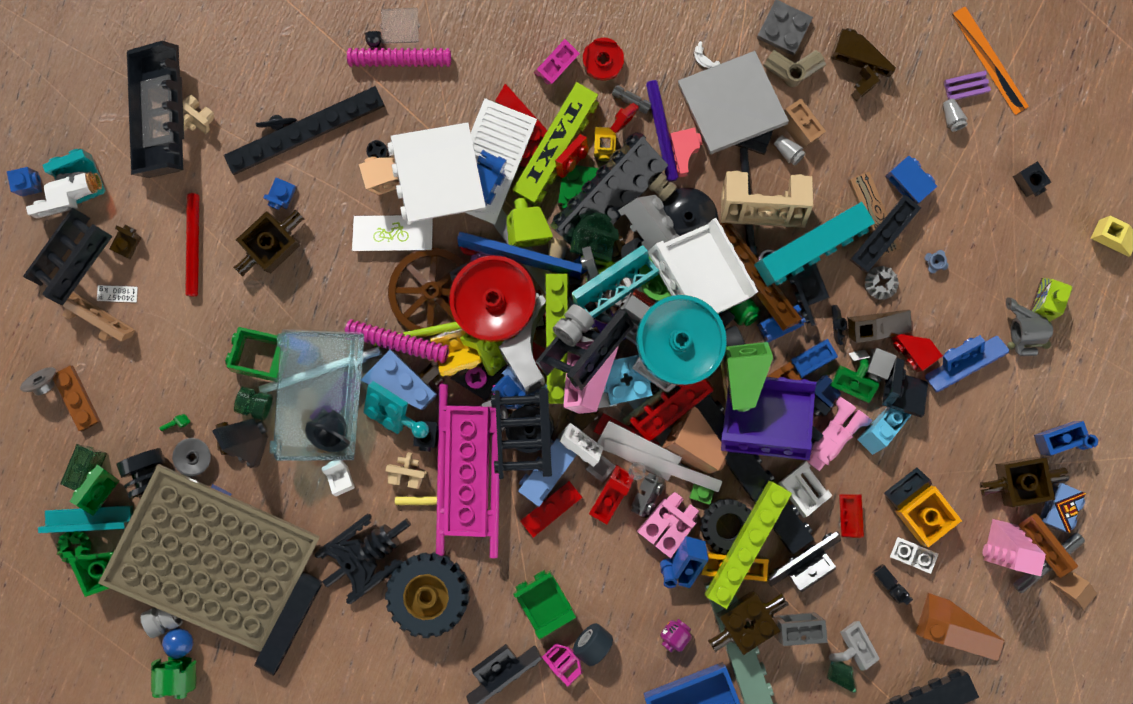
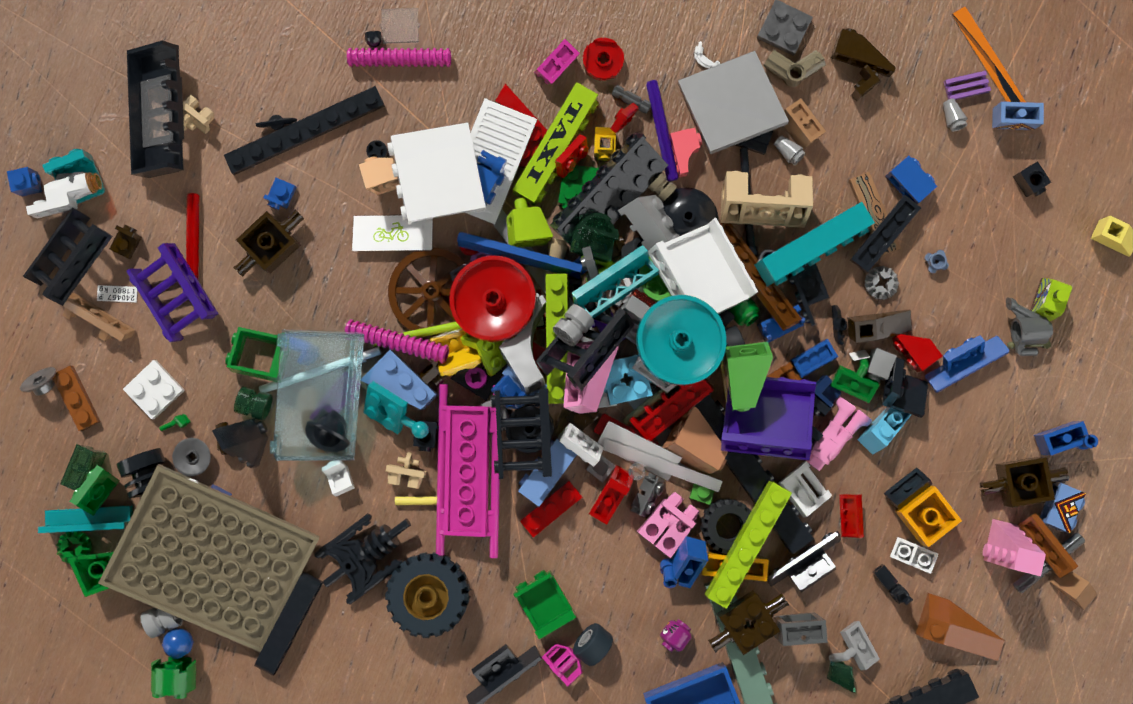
(153, 389): none -> white plate
(191, 290): none -> dark purple fence
(1018, 115): none -> medium blue brick

